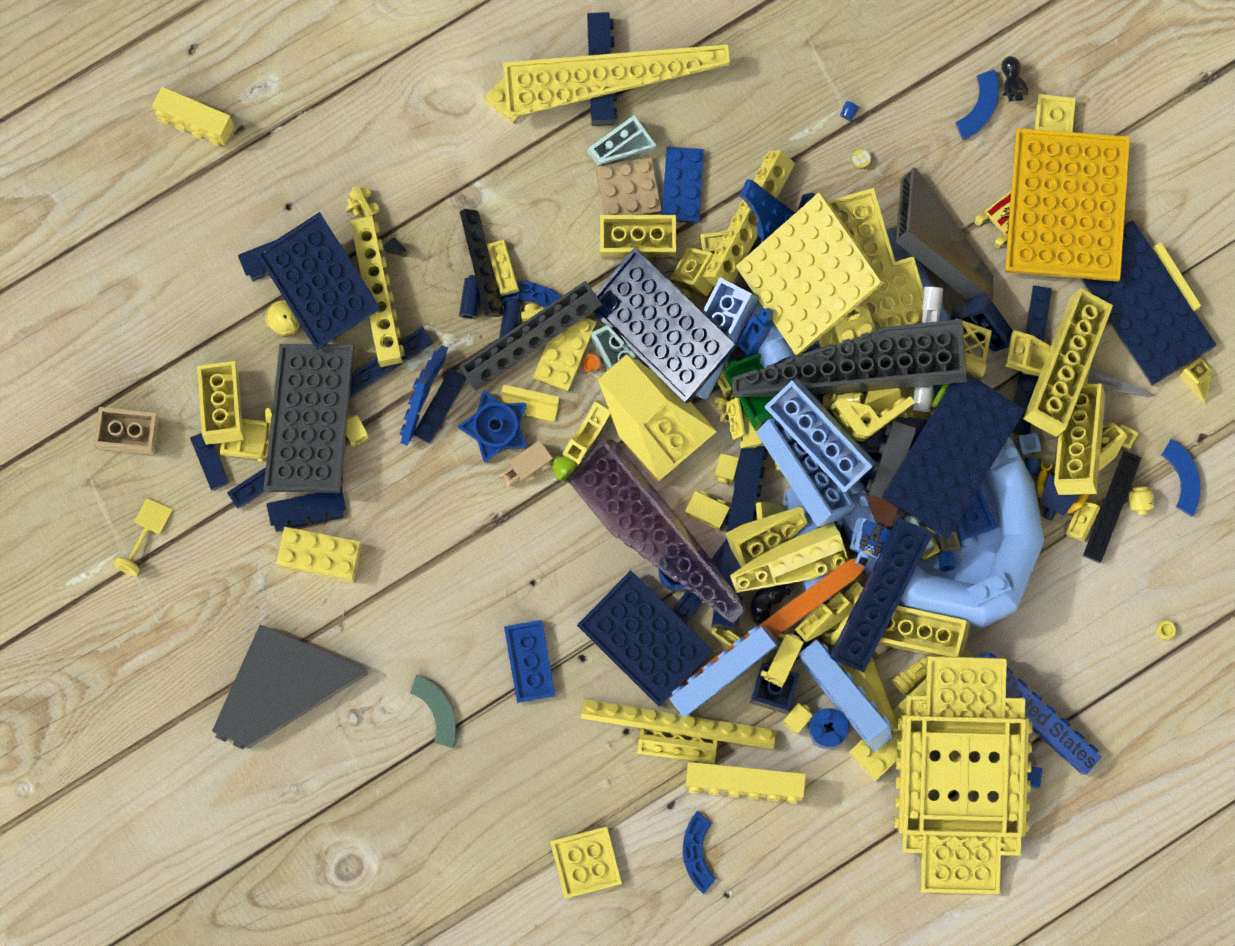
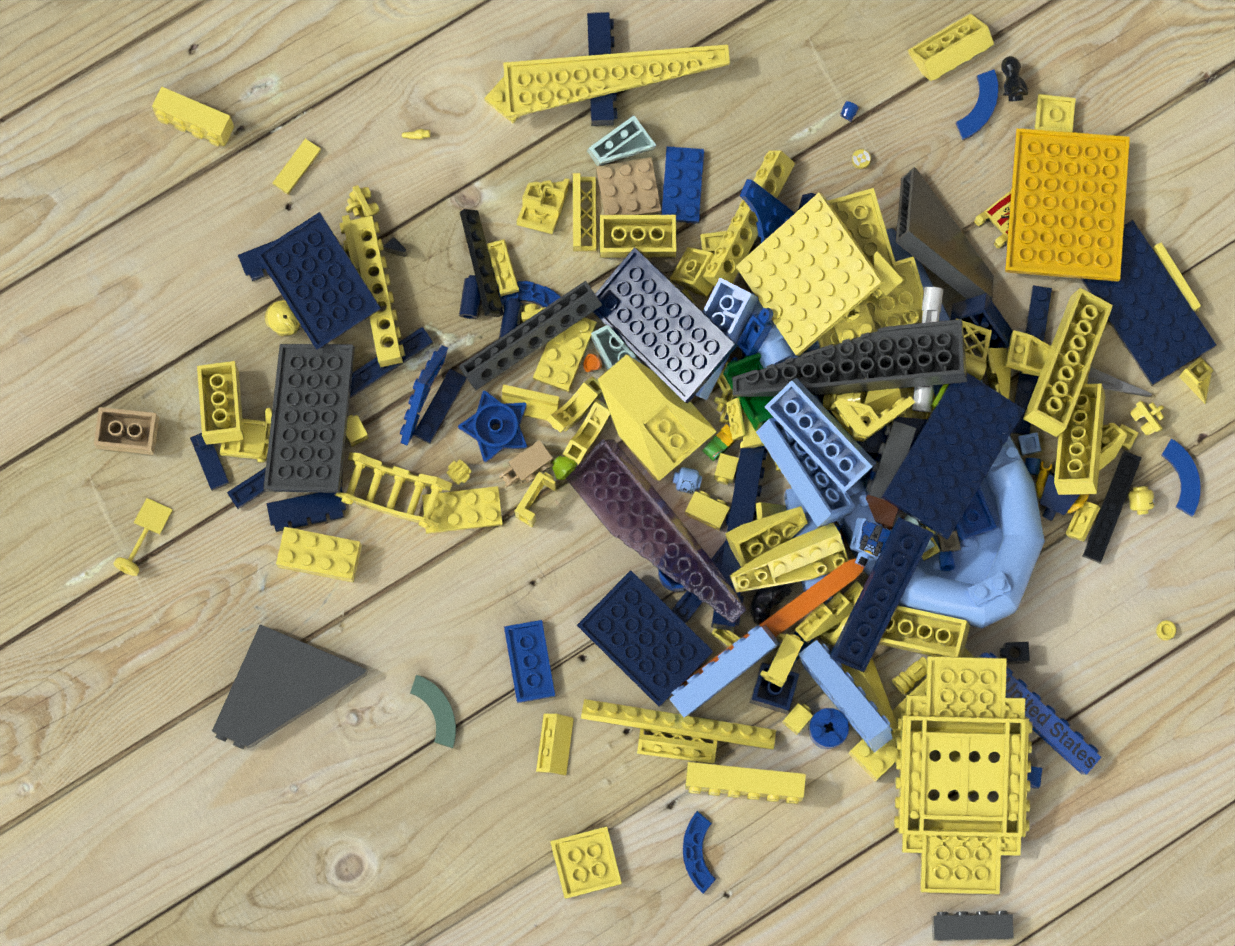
(296, 166): none -> light yellow tile
(349, 244): none -> light yellow plate
(400, 476): none -> light yellow fence
(417, 134): none -> light yellow piece
(458, 472): none -> light yellow gear
(465, 509): none -> light yellow plate
(522, 511): none -> light yellow window
(542, 205): none -> light yellow slope
(554, 744): none -> light yellow panel
(577, 200): none -> light yellow fence
(577, 406): none -> light yellow arch
(687, 480): none -> light blue head
(719, 444): none -> leg
(888, 275): none -> light yellow slope
(951, 47): none -> light yellow slope
(972, 926): none -> dark grey brick
(996, 372): none -> light yellow wedge
(1022, 647): none -> black brick
(1152, 424): none -> light yellow hips

